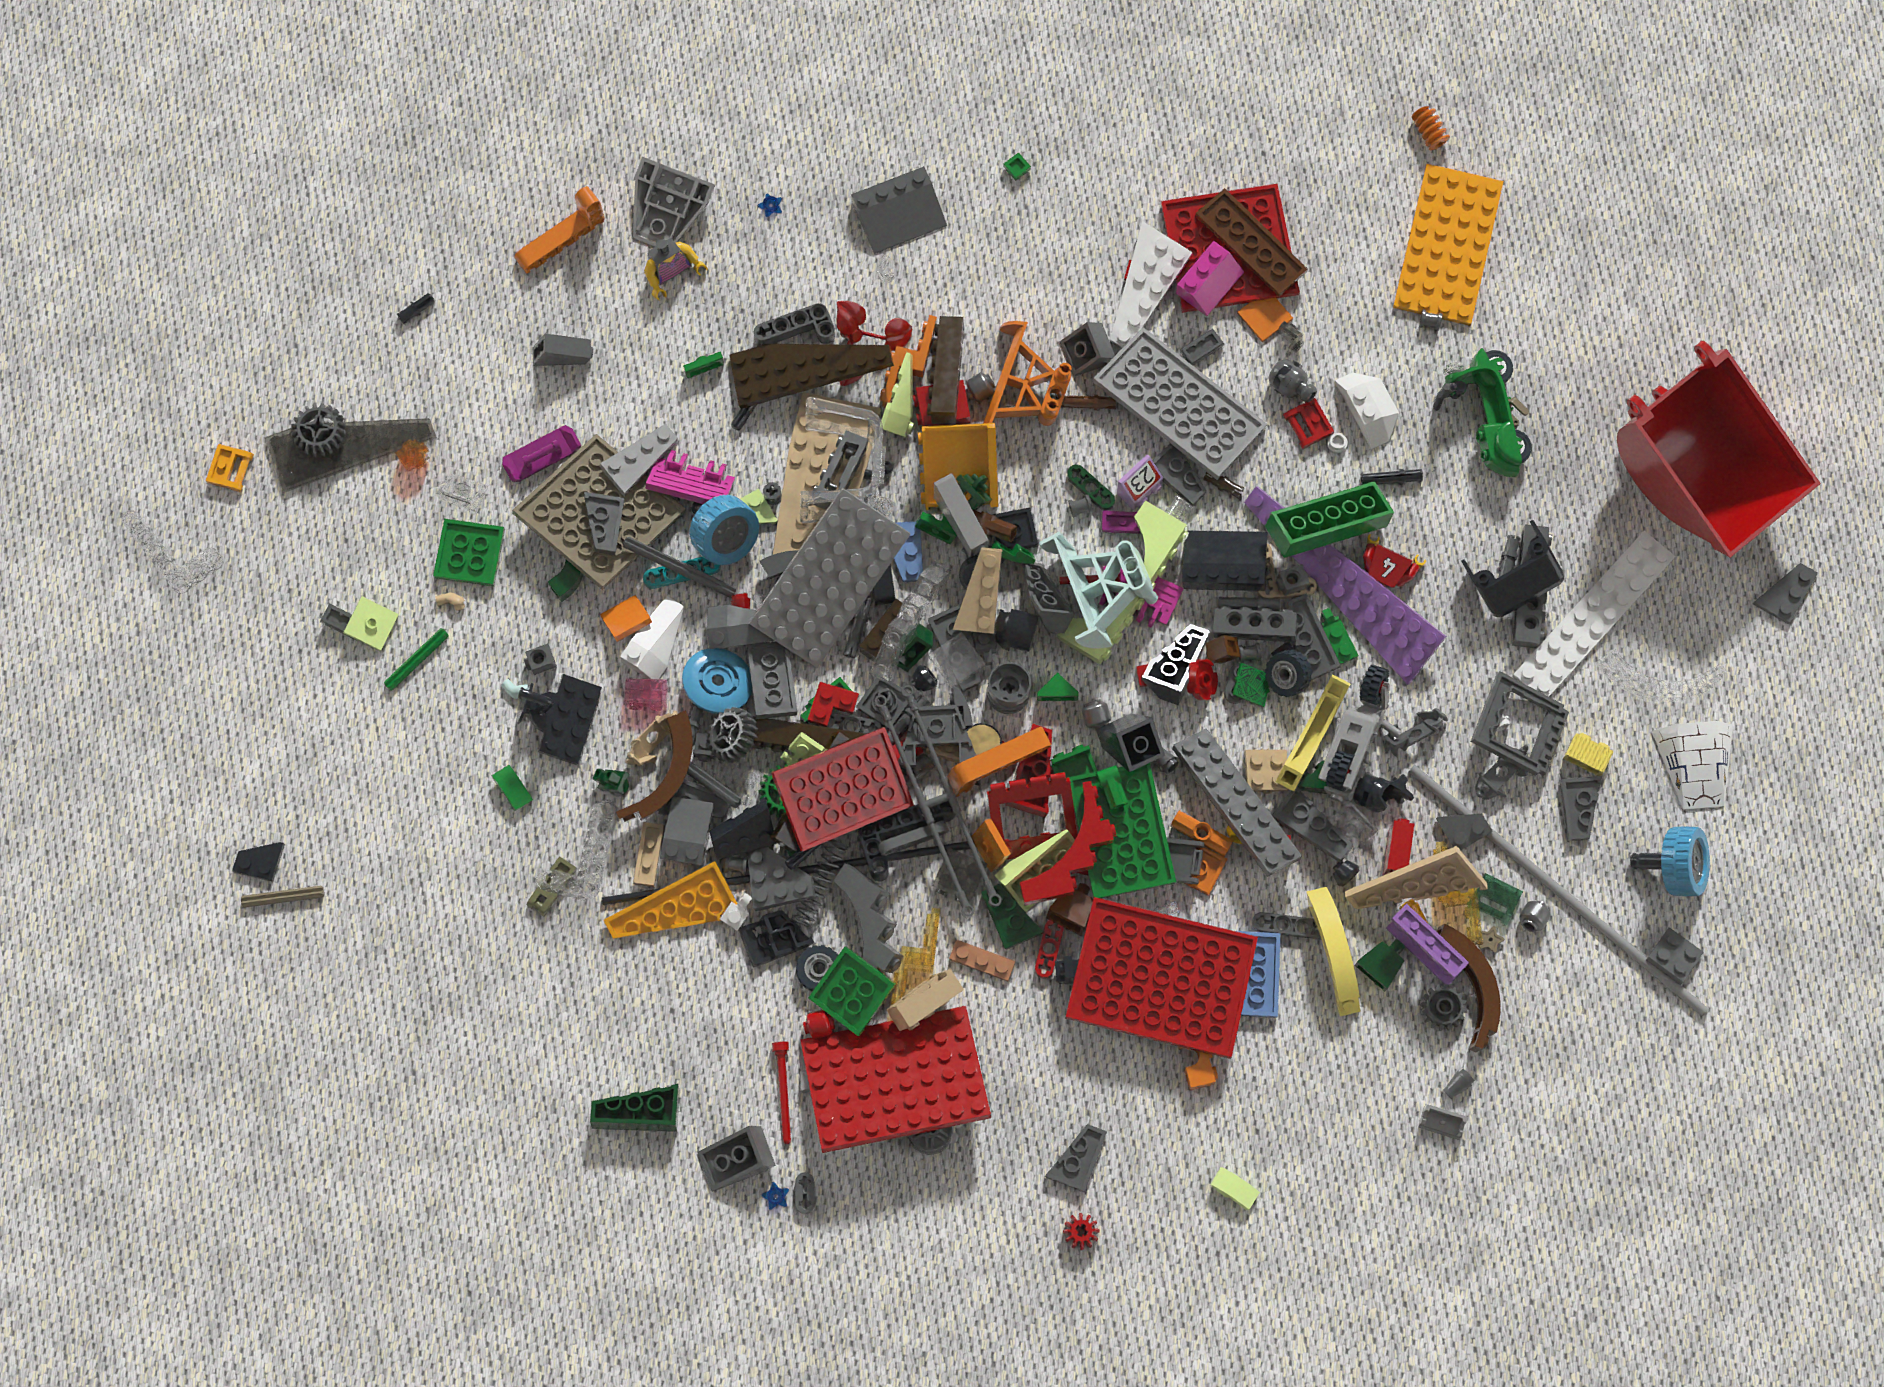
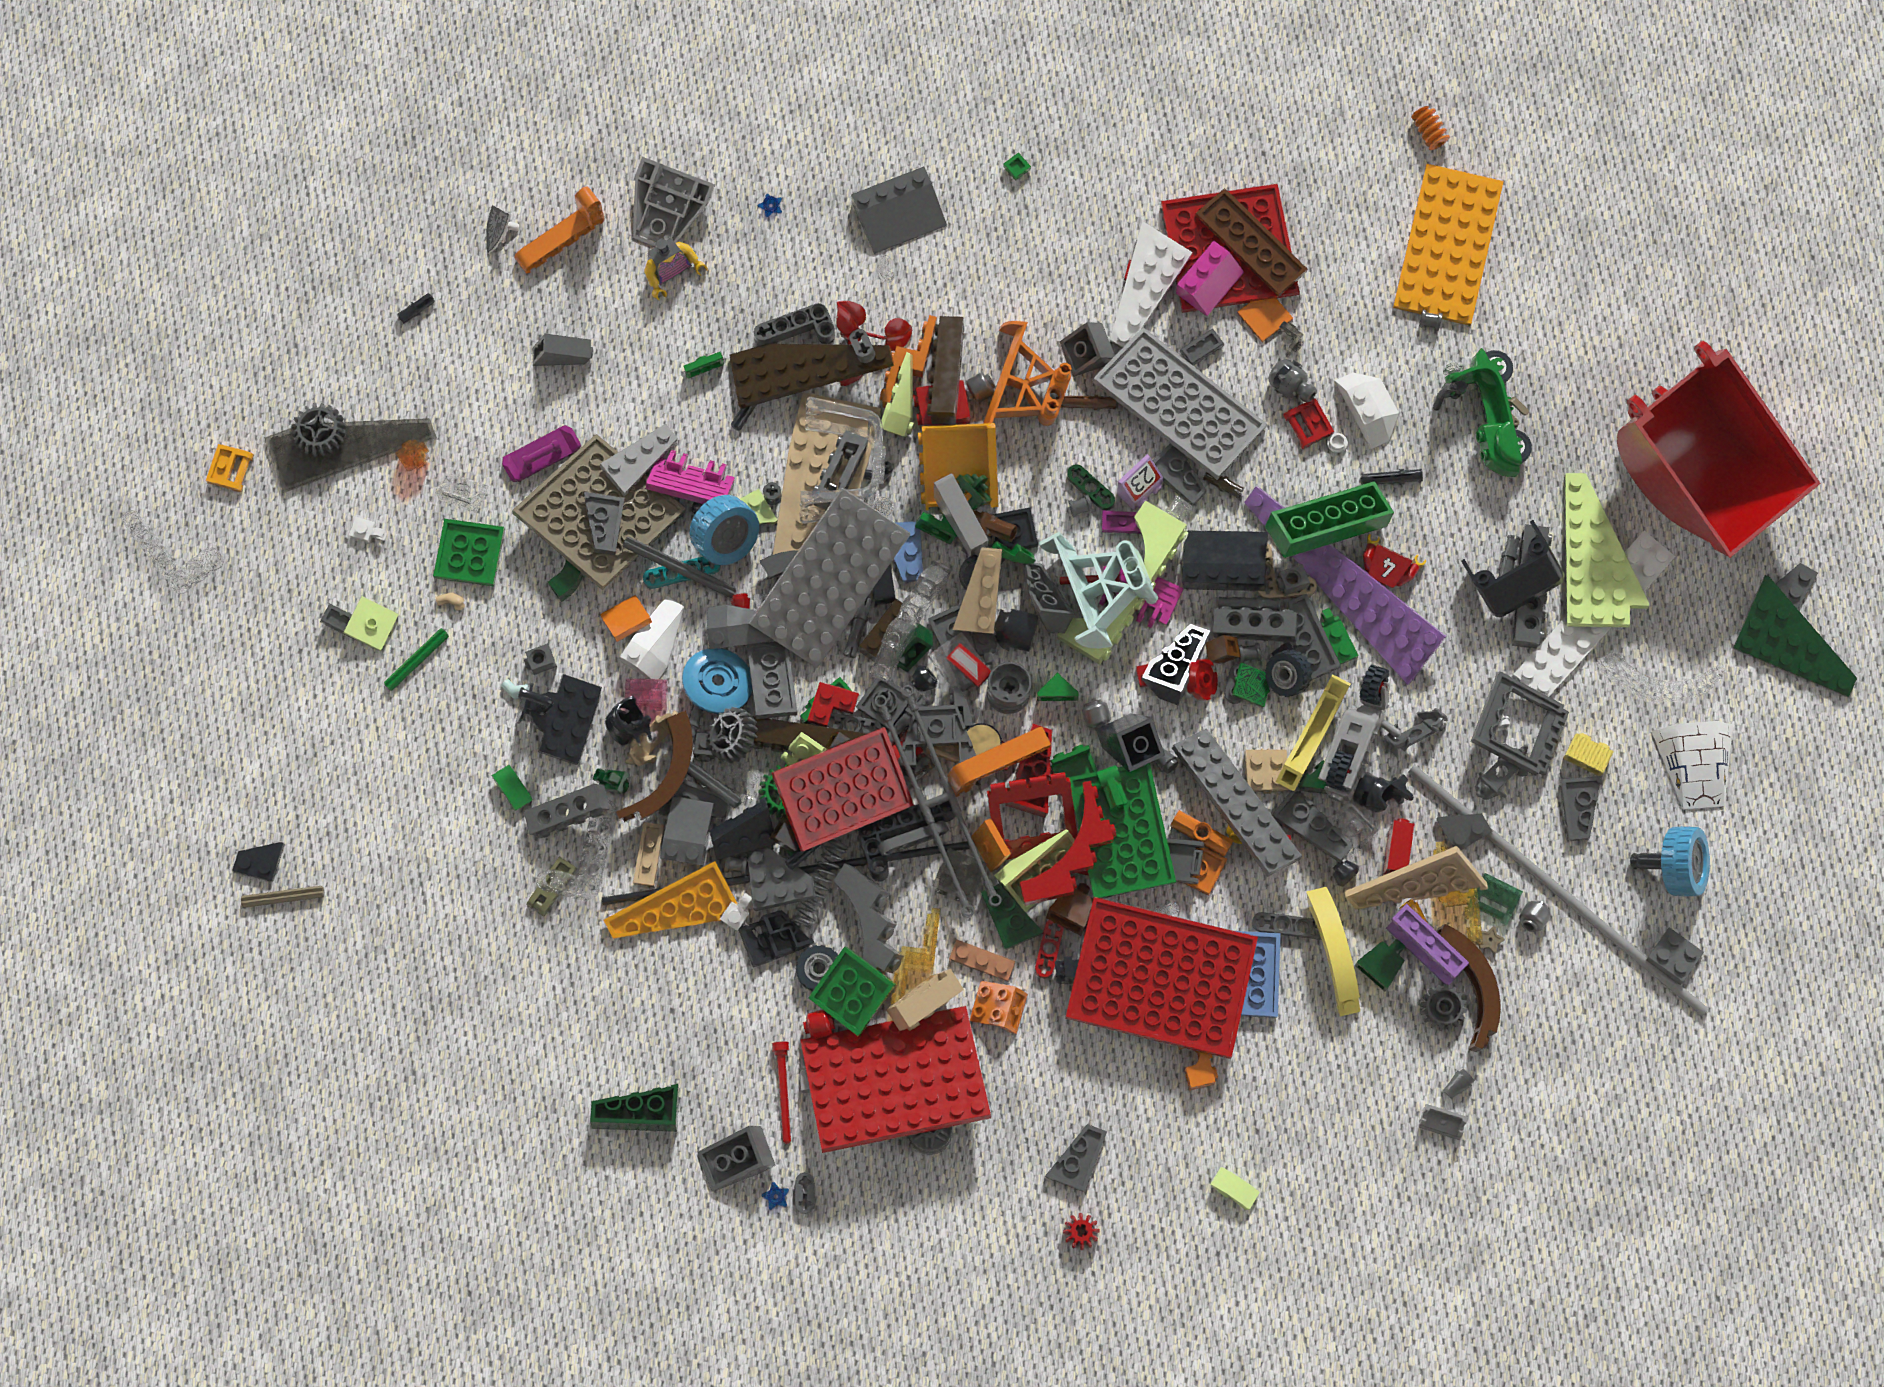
(365, 529): none -> white plate
(497, 227): none -> shield
(538, 816): none -> dark grey brick
(636, 725): none -> black piece
(865, 344): none -> dark grey beam
(969, 665): none -> slope
(999, 1006): none -> orange bracket
(1598, 574): none -> yellowish green wing
(1784, 638): none -> dark green wing

